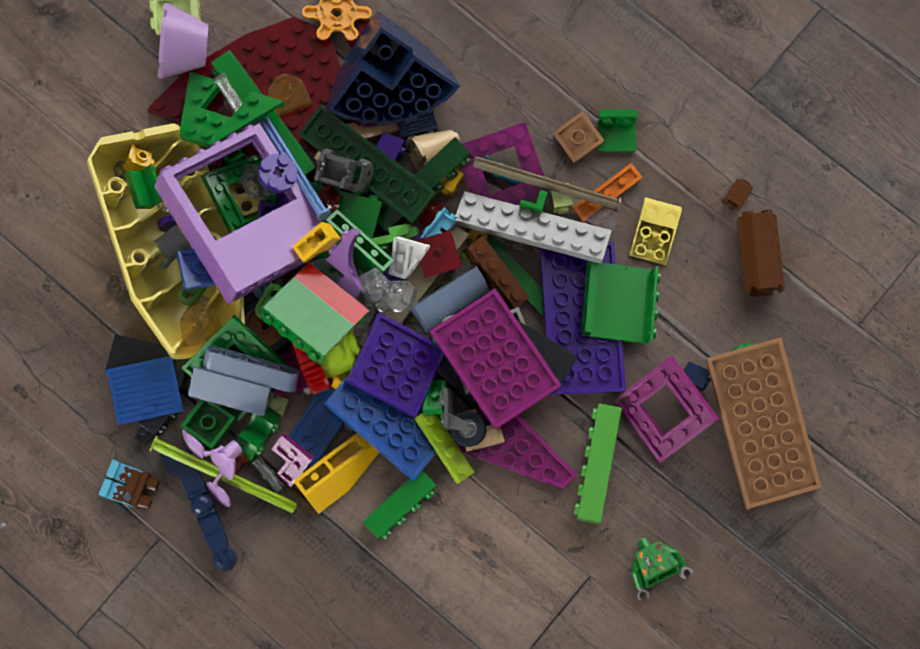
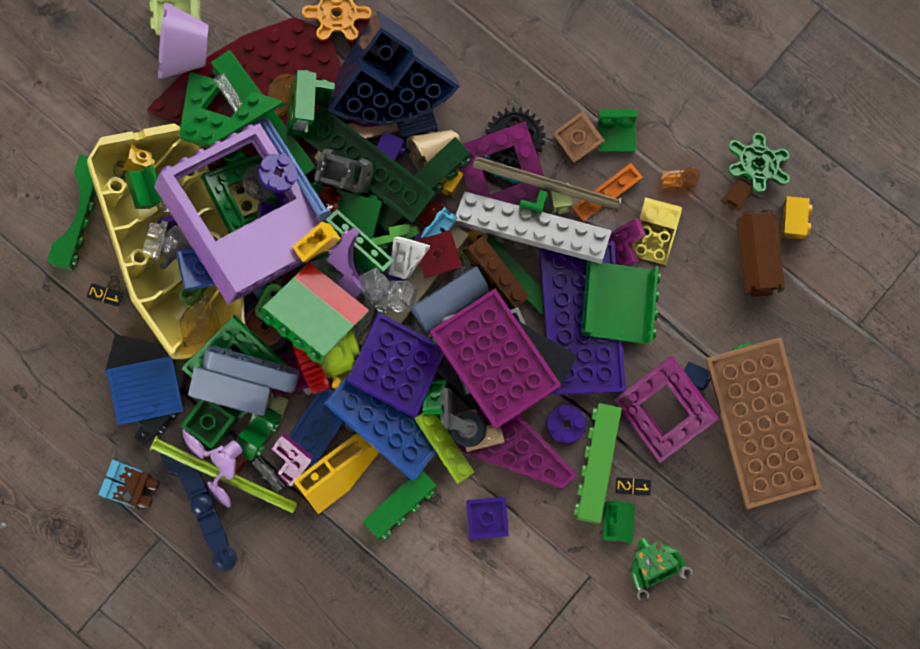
(66, 248): none -> green arch
(104, 295): none -> black sticker
(159, 231): none -> clear hips
(303, 96): none -> brick
(487, 518): none -> dark purple plate
(504, 120): none -> black gear
(566, 435): none -> dark purple plate
(619, 521): none -> green panel
(623, 239): none -> magenta plate
(633, 486): none -> black sticker
(677, 178): none -> clear orange piece
(758, 152): none -> green plate
(795, 218): none -> yellow brick

